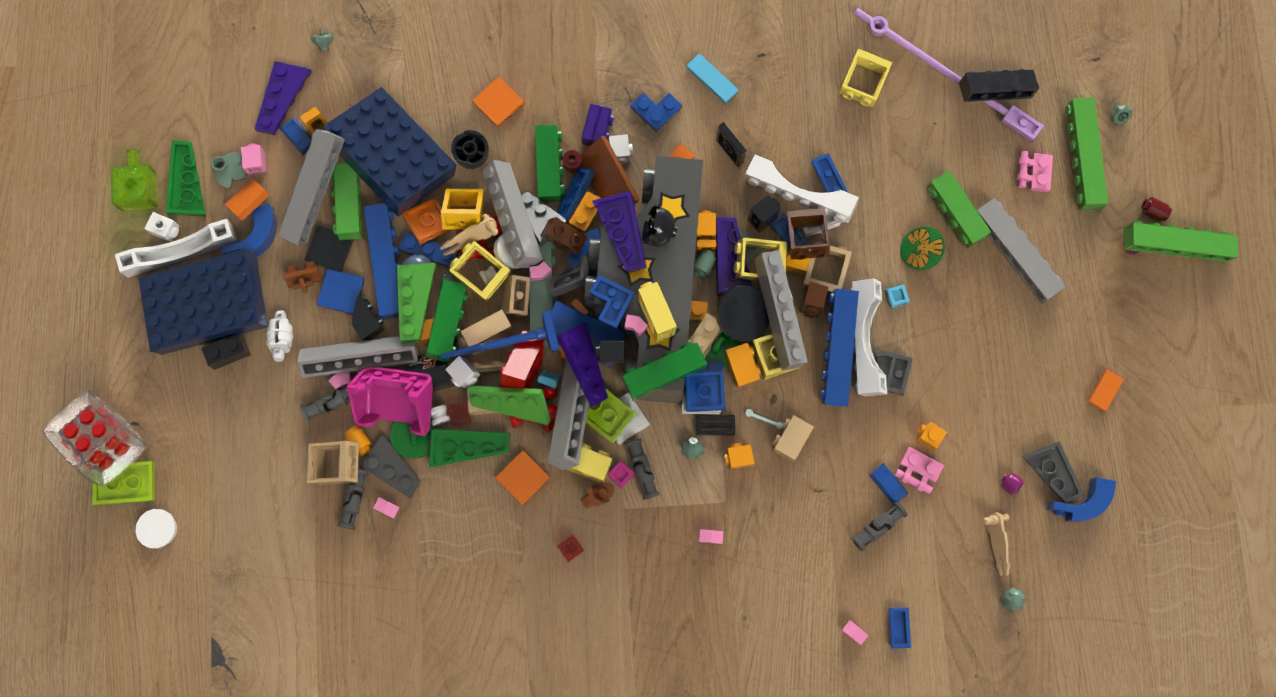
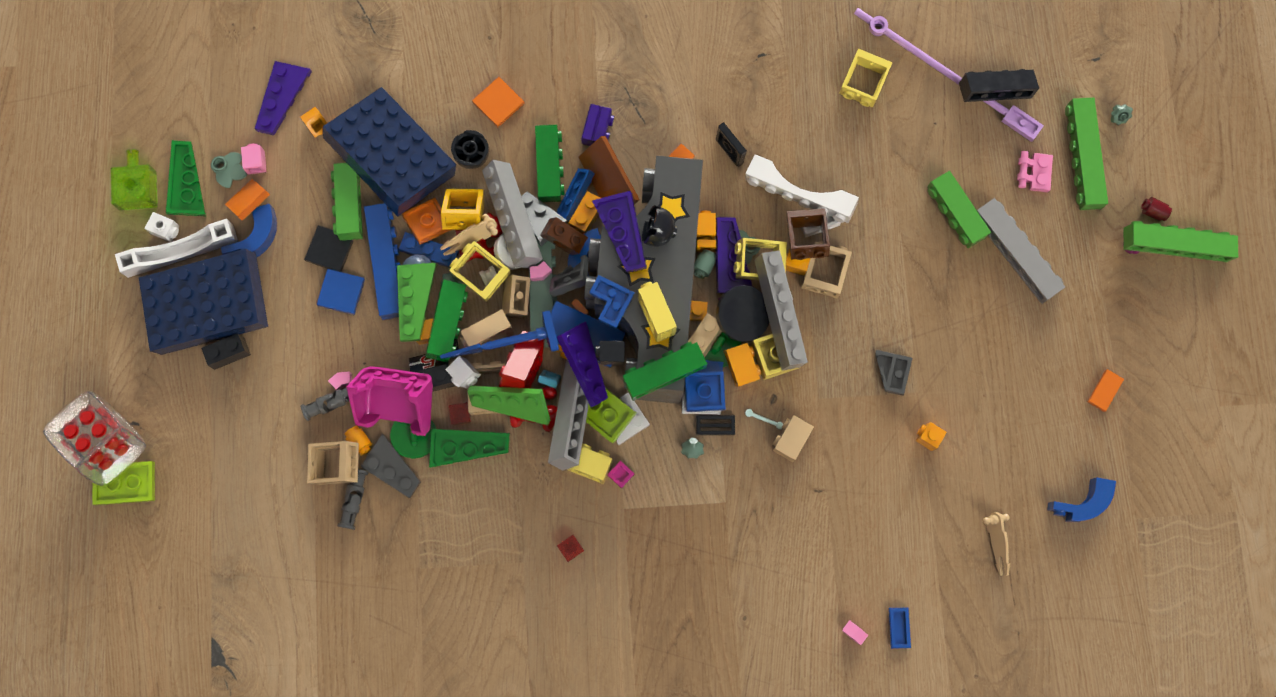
(156, 528): white tile -> none
(279, 336): white piece -> none
(297, 135): blue tile -> none
(302, 278): dark orange hips -> none
(311, 187): light grey brick -> none
(322, 39): sand green piece -> none
(356, 356): light grey brick -> none
(364, 321): black slope -> none
(386, 507): bright pink piece -> none
(439, 415): white wheel -> none
(522, 477): orange tile -> none
(572, 166): dark red brick -> none
(598, 495): dark orange hips -> none
(621, 148): white brick -> none
(635, 324): bright pink piece -> none
(643, 472): dark grey piece -> none
(656, 115): blue plate -> none
(711, 536): bright pink piece -> none
(712, 78): medium azure tile -> none
(739, 456): light orange brick -> none
(764, 213): black brick -> none
(780, 228): blue tile -> none
(813, 300): reddish brown brick -> none
(828, 174): blue plate -> none
(840, 347): blue brick -> none
(870, 378): white arch -> none
(881, 524): dark grey piece -> none
(888, 484): blue tile -> none
(897, 296): medium azure tile -> none
(921, 465): bright pink plate -> none
(922, 248): shield -> none
(1012, 483): magenta piece -> none
(1013, 599): sand green piece -> none
(1056, 471): dark grey wing -> none

